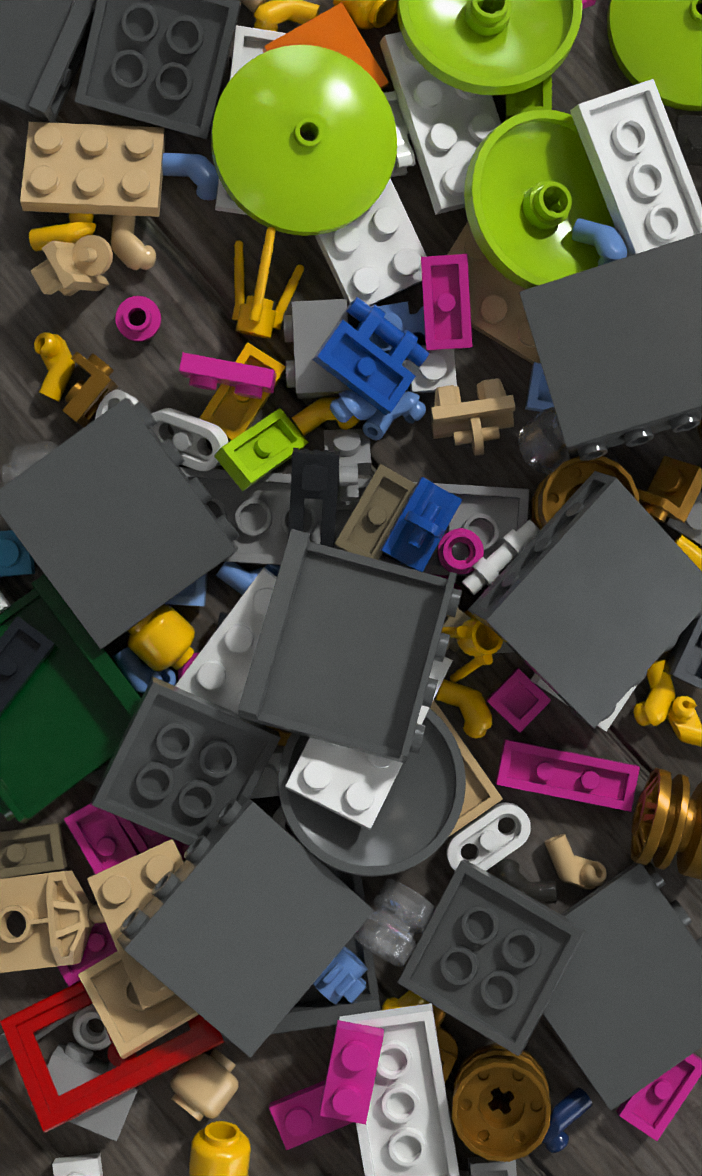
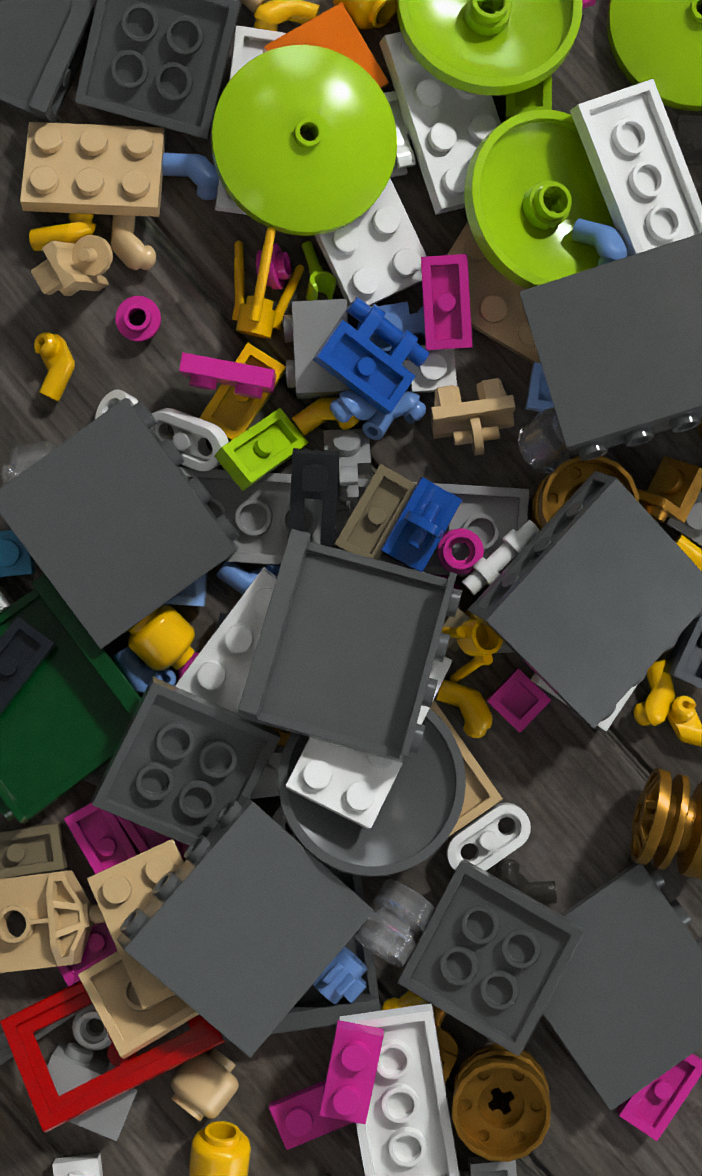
(86, 396): pearl gold bracket -> none
(279, 267): none -> dark pink plate
(319, 280): none -> lime hand
(562, 1116): dark blue arm -> none
(567, 775): dark pink plate -> none
(572, 868): tan arm -> none

